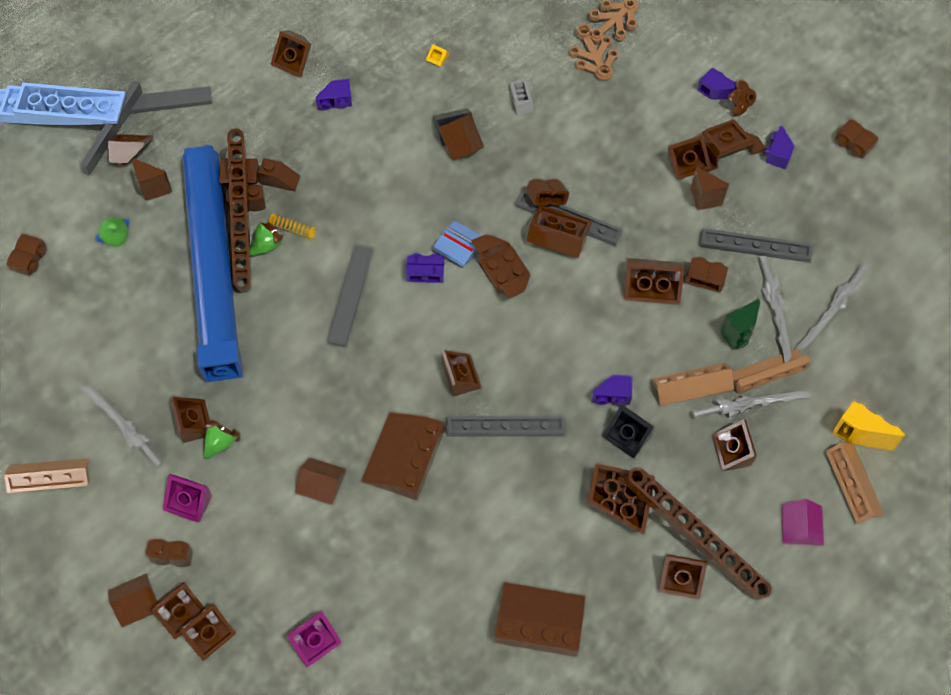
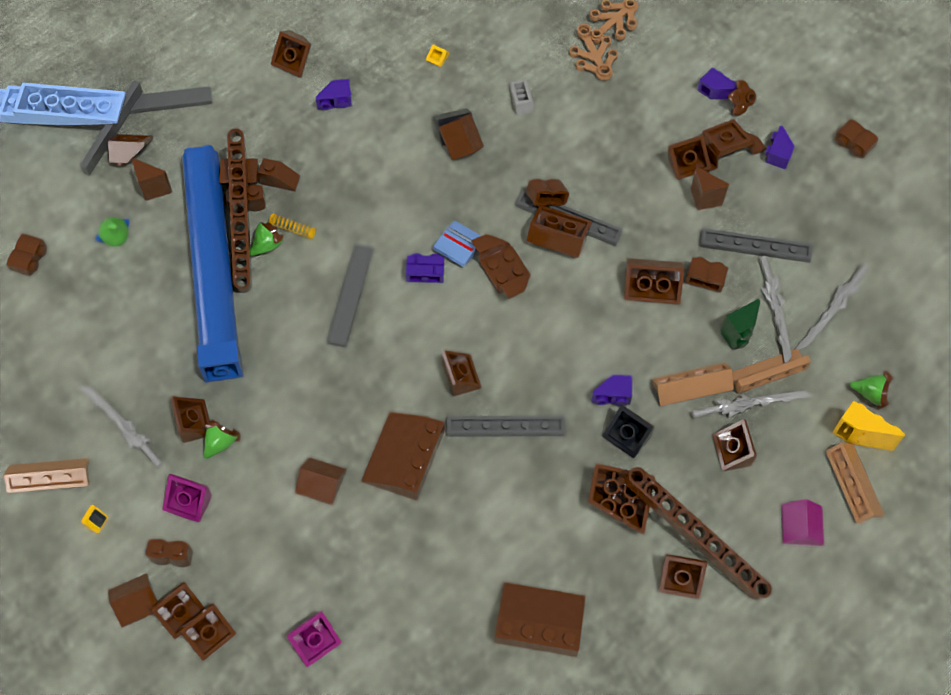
(94, 519): none -> slope
(874, 388): none -> bright green hat

